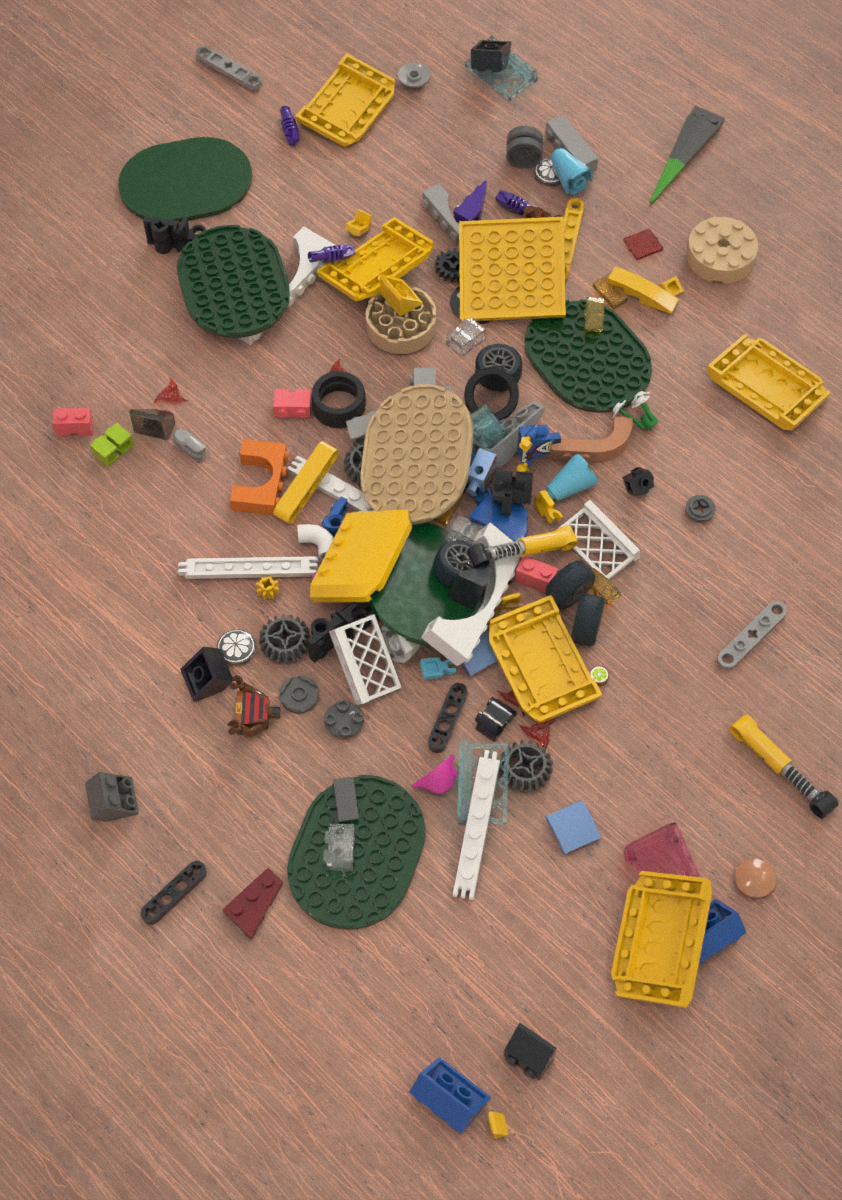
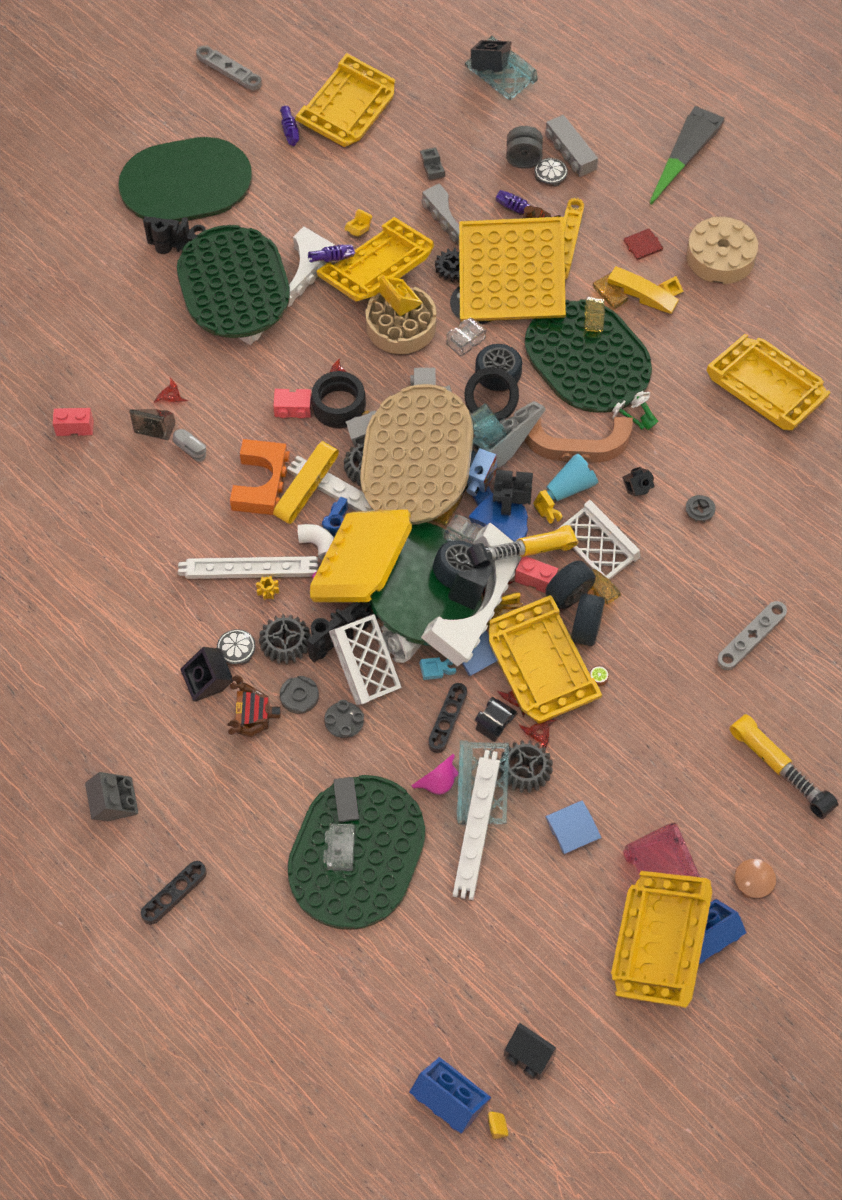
(114, 439): lime piece -> none
(252, 903): dark red wing -> none
(414, 74): light grey dish -> none
(432, 163): none -> dark grey slope
(472, 206): dark purple slope -> none
(534, 443): torso -> none
(570, 171): medium azure cone -> none

